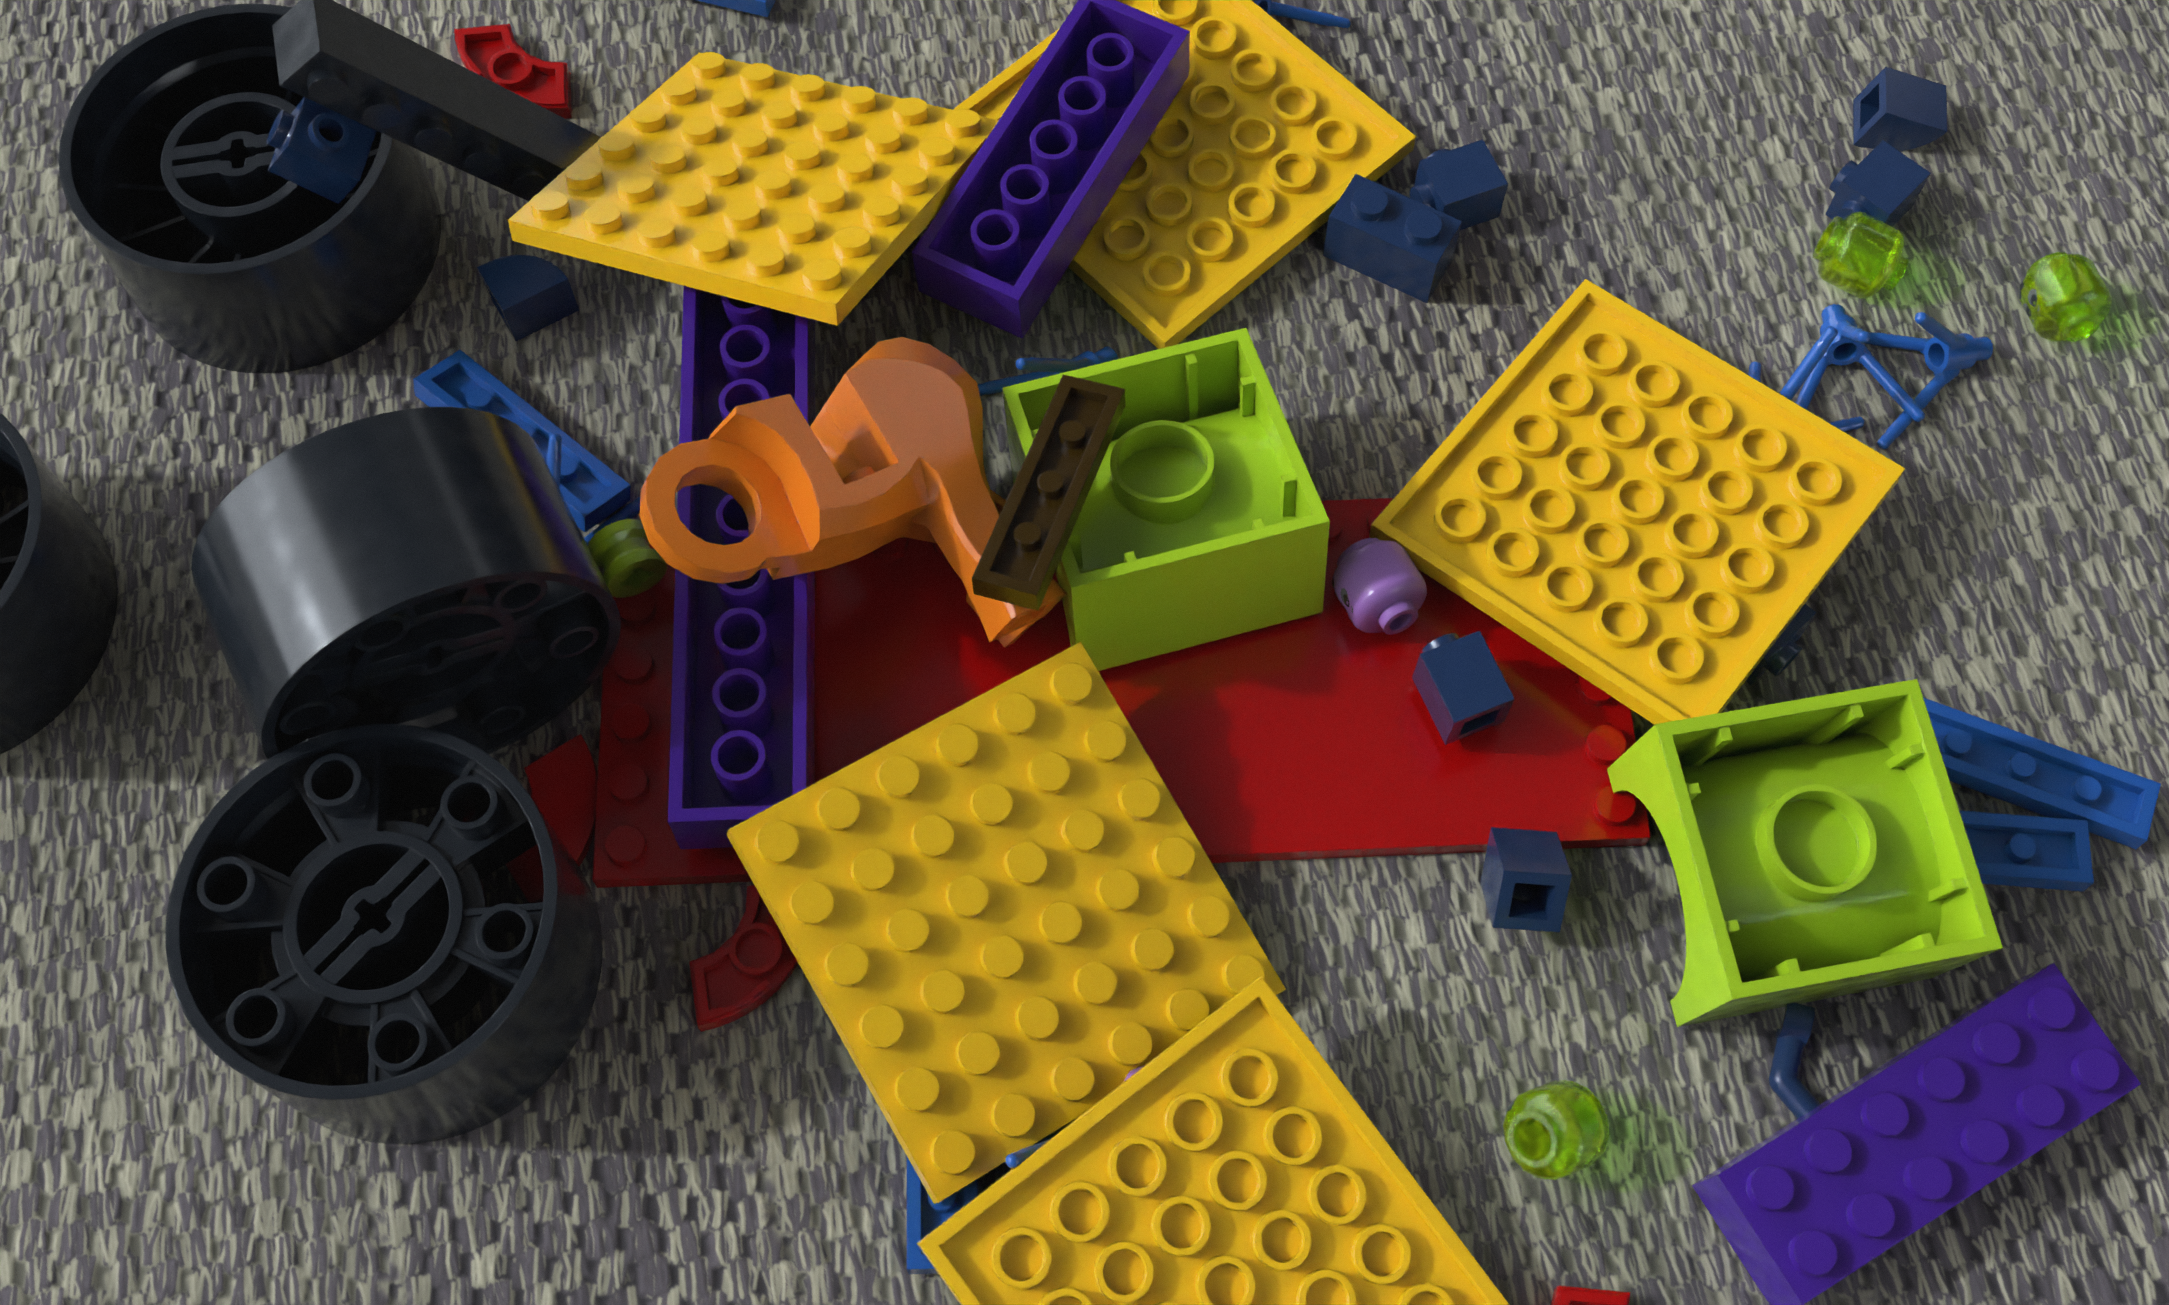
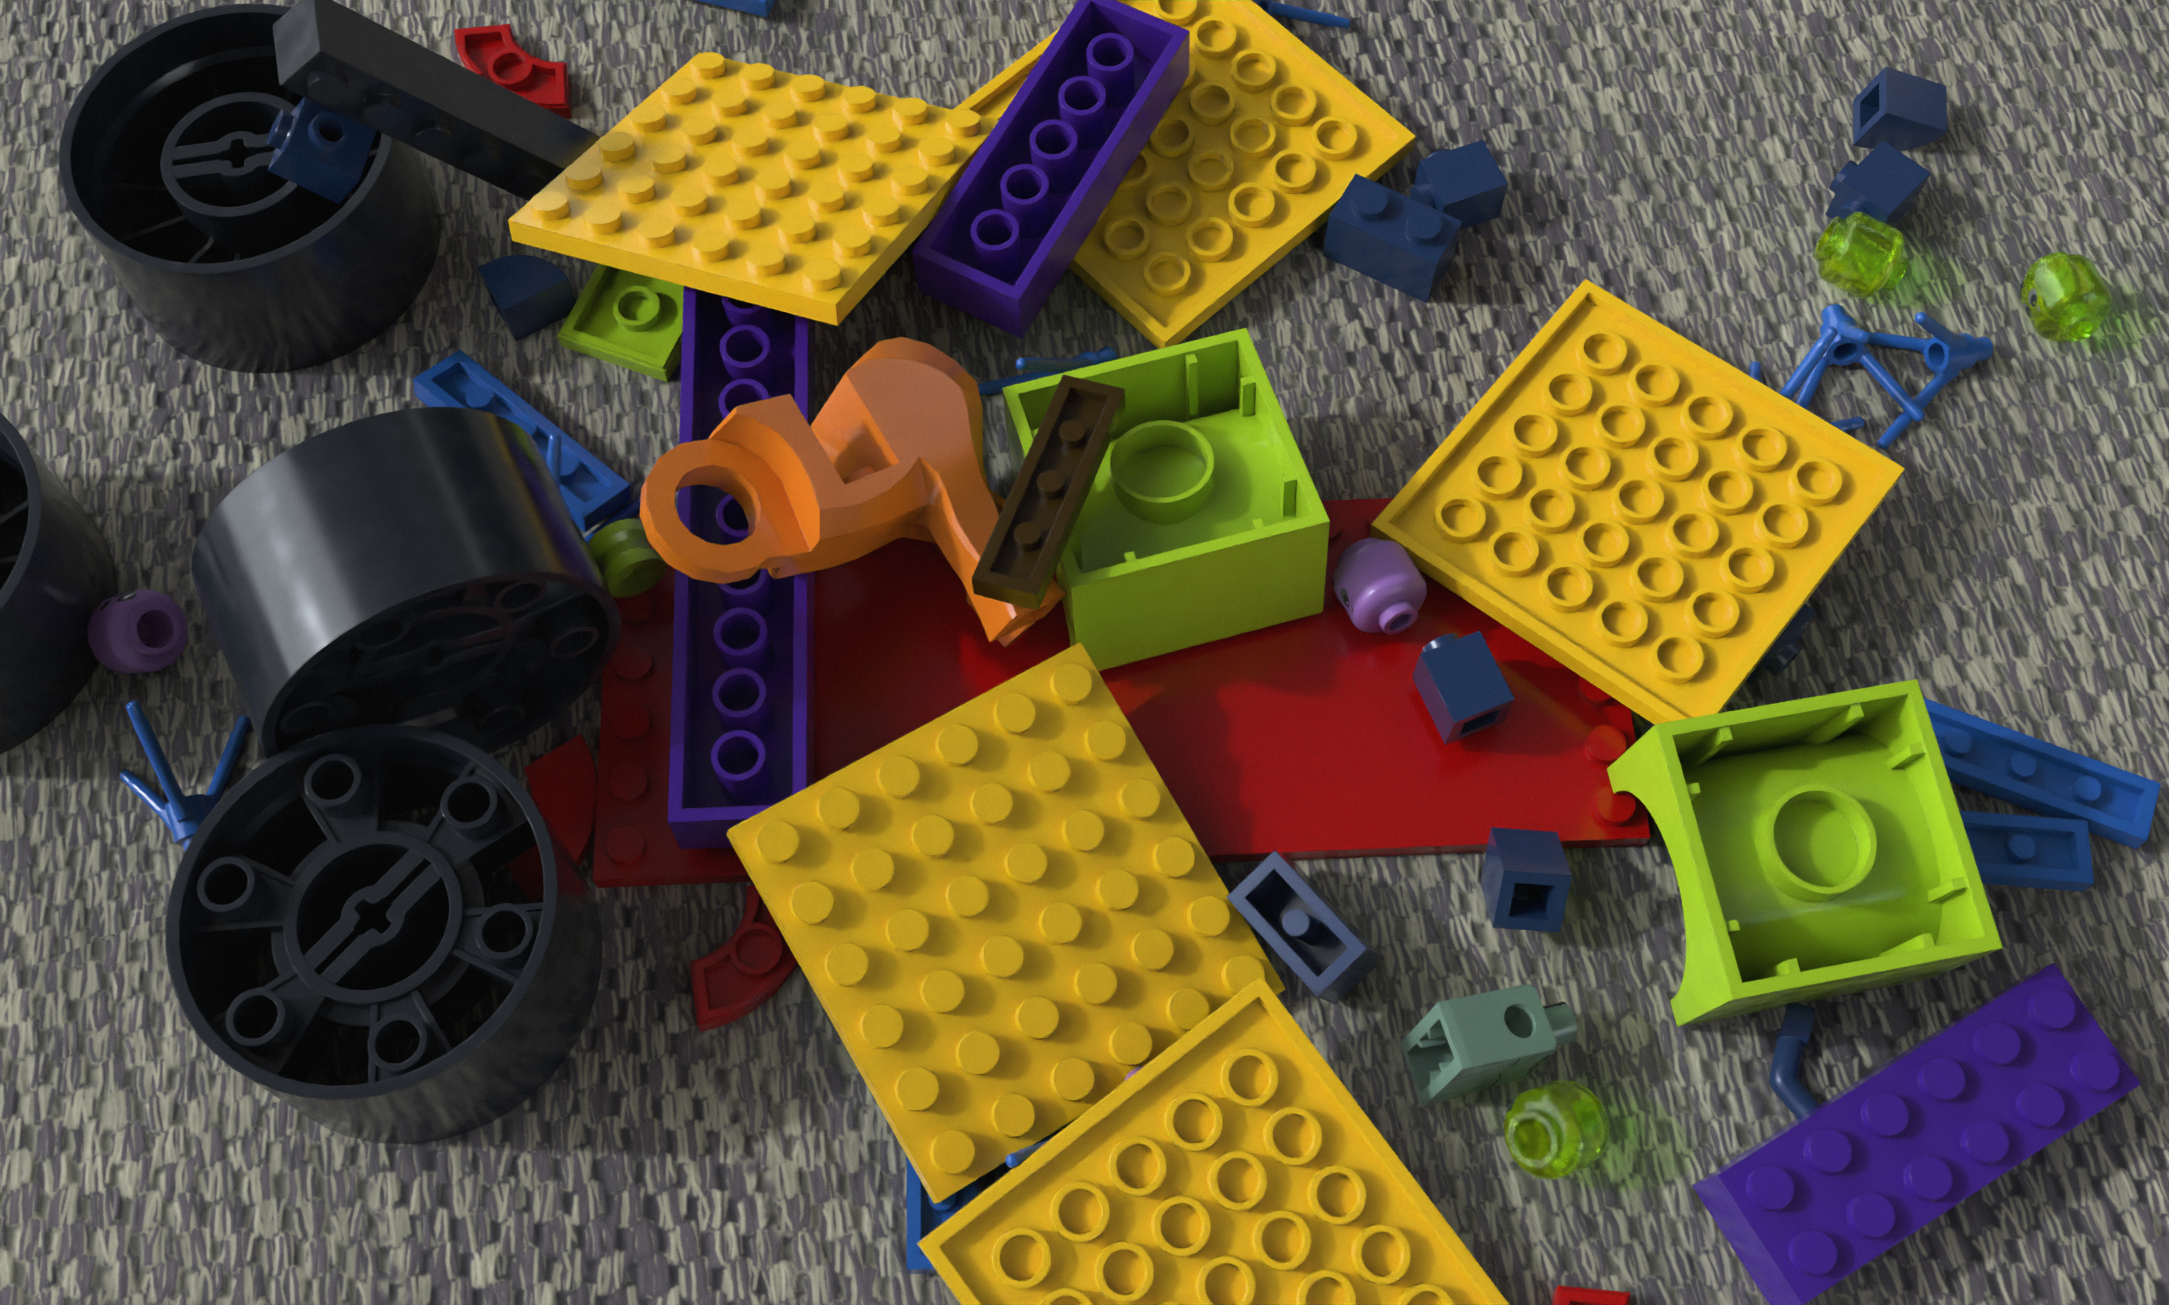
(137, 632): none -> medium lavender head
(182, 813): none -> blue plant
(628, 322): none -> lime tile
(1305, 928): none -> dark blue brick
(1484, 1041): none -> sand green torso

